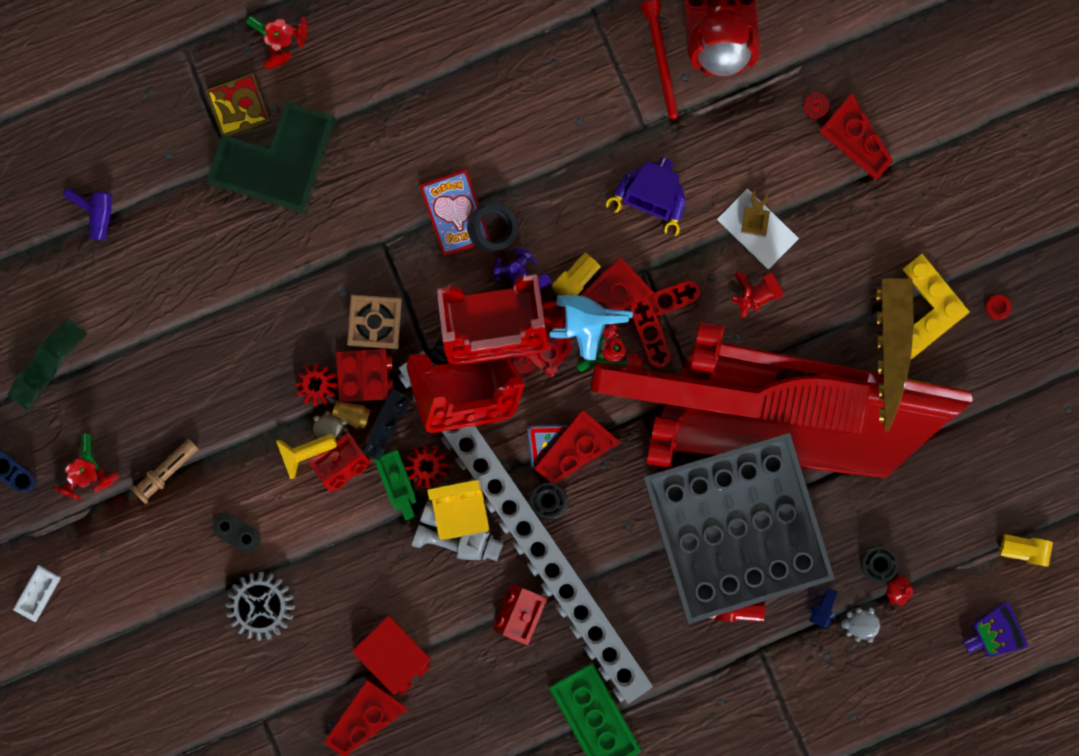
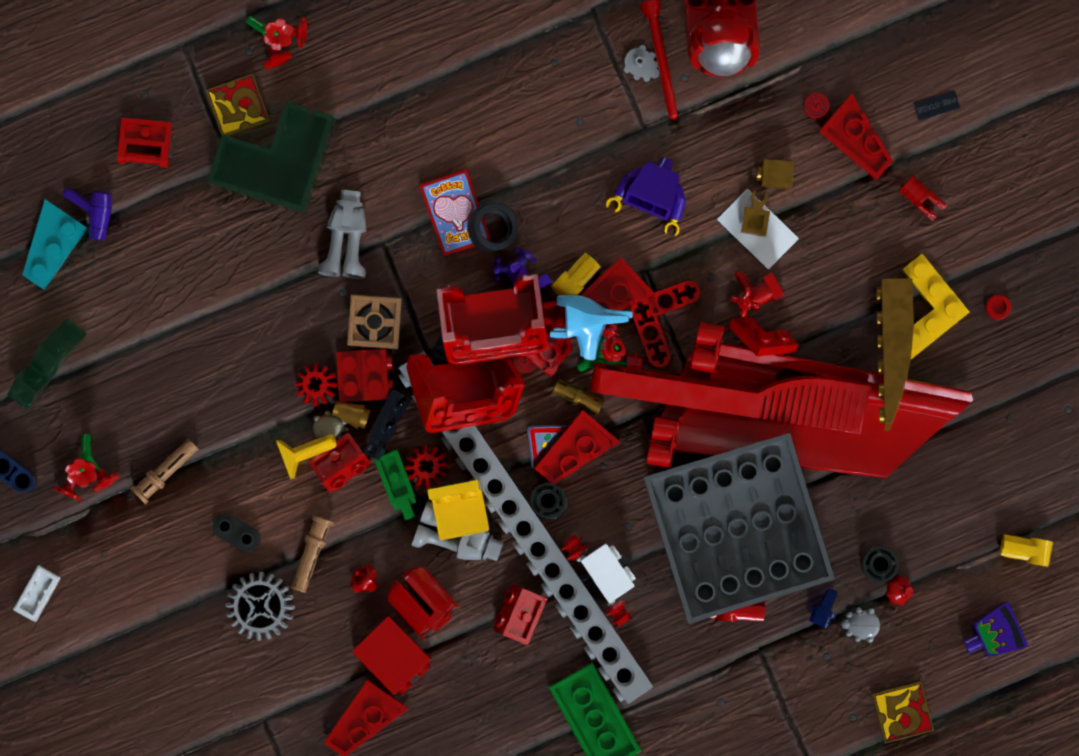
(51, 244): none -> teal wing
(148, 134): none -> red plate
(314, 542): none -> medium nougat pin
(349, 219): none -> light grey piece
(364, 579): none -> red piece
(413, 610): none -> red cylinder
(578, 396): none -> pearl gold pin
(606, 574): none -> white brick
(641, 64): none -> light grey piece
(762, 342): none -> red plate
(776, 174): none -> pearl gold brick
(902, 712): none -> tile
(918, 193): none -> red hinge
(936, 105): none -> black sticker

